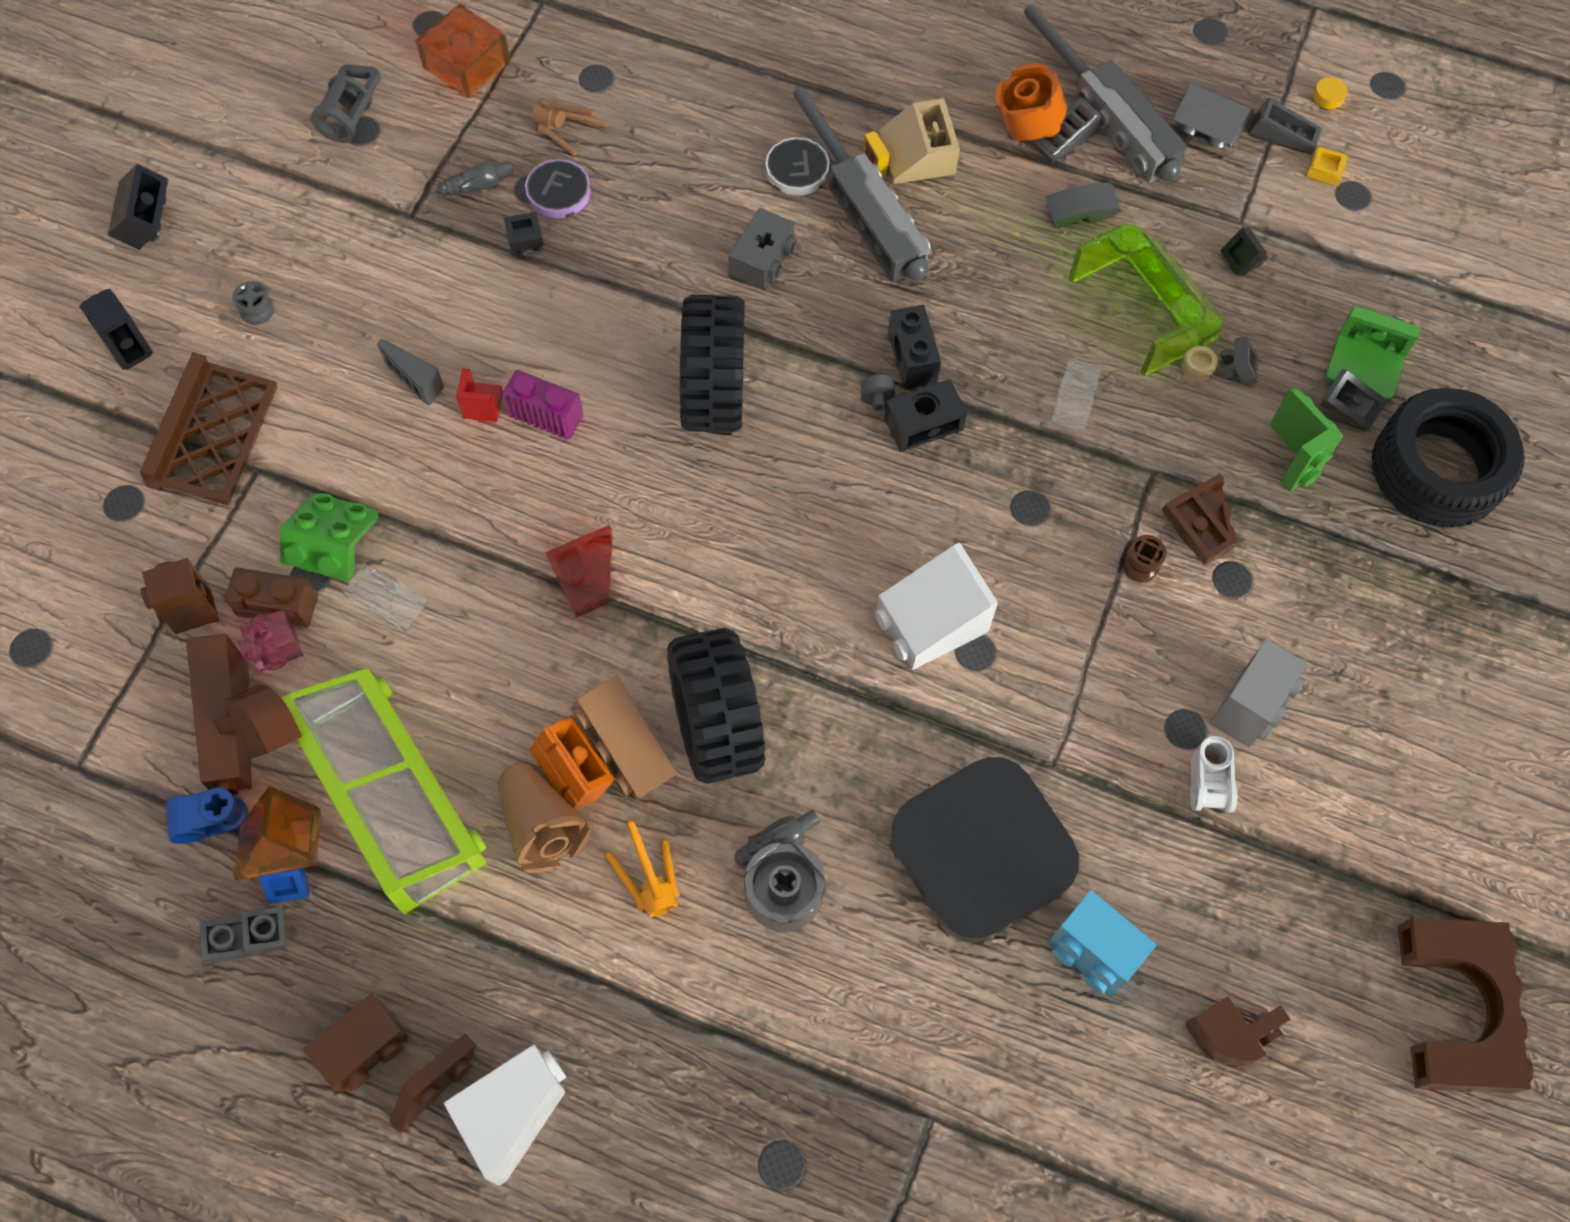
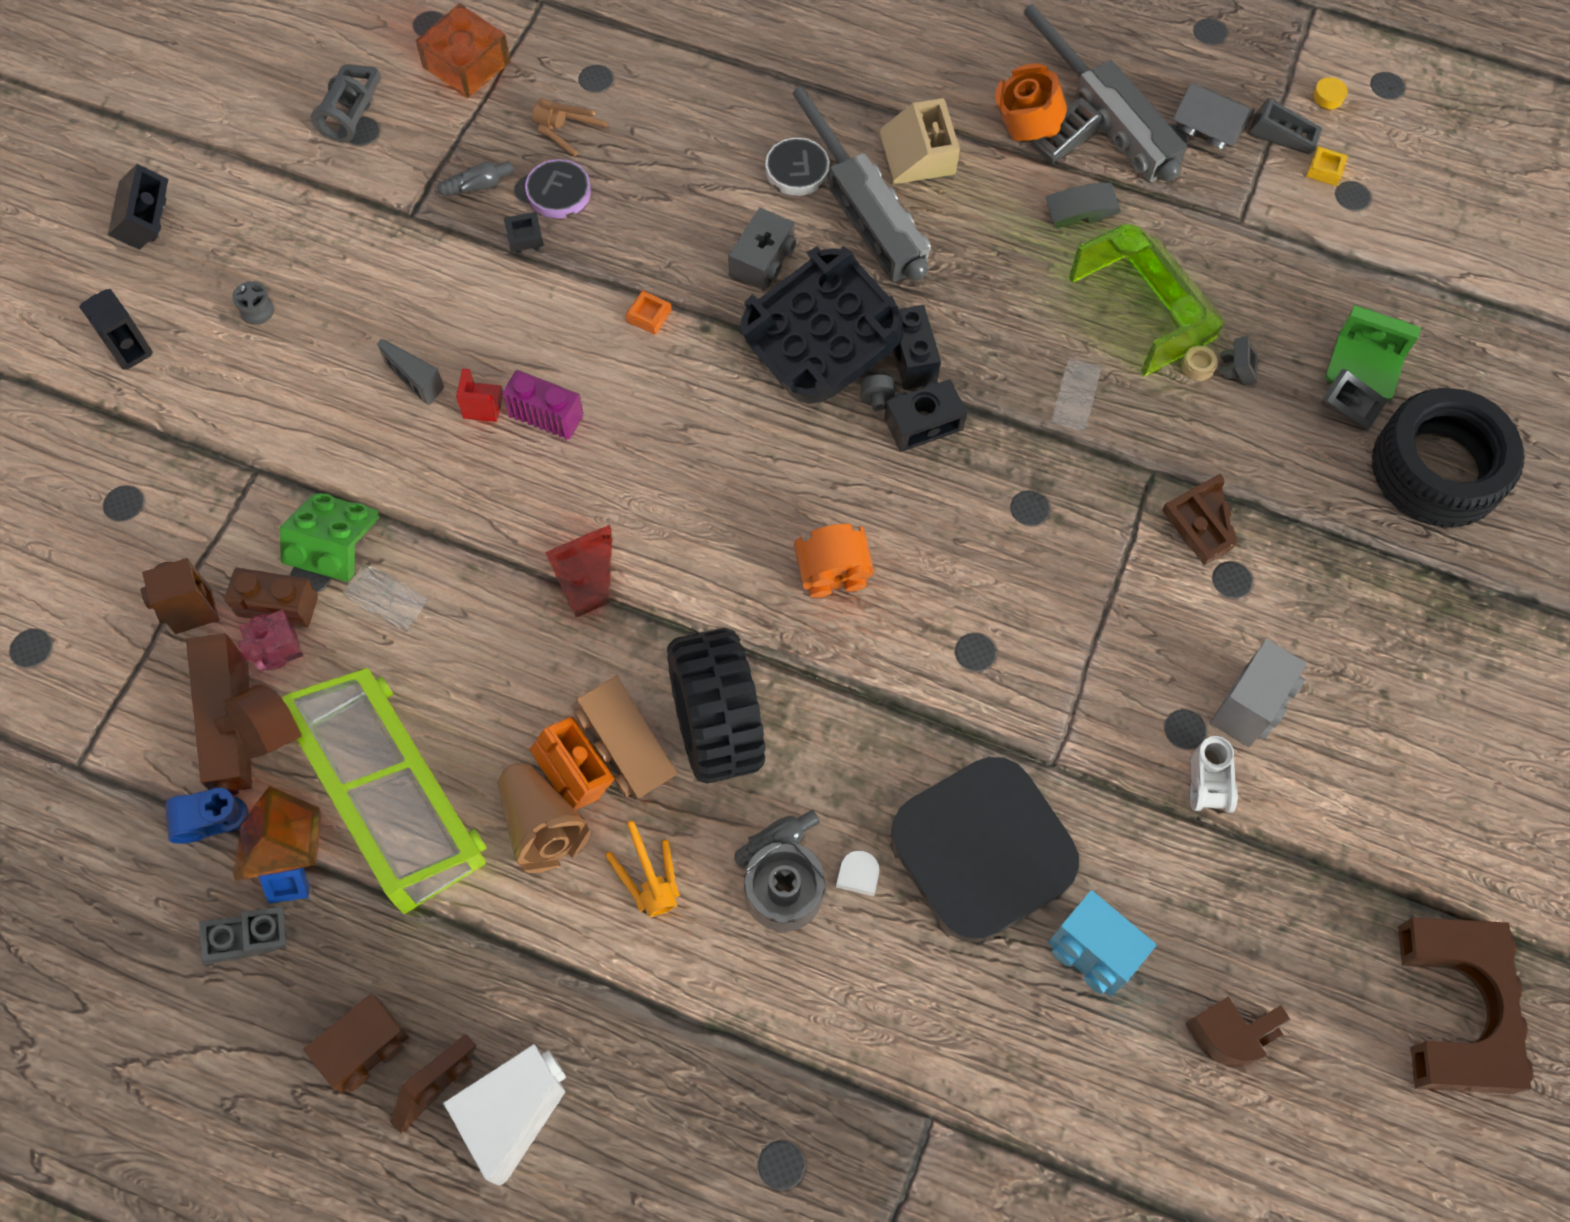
(178, 427): reddish brown fence -> none
(648, 312): none -> orange tile
(712, 363): black tyre -> none
(822, 325): none -> black tile
(834, 560): none -> orange brick
(859, 873): none -> white tile
(876, 152): yellow tile -> none
(936, 608): white slope -> none
(1140, 566): reddish brown wheel -> none
(1244, 252): black tile -> none
(1307, 434): bright green bracket -> none

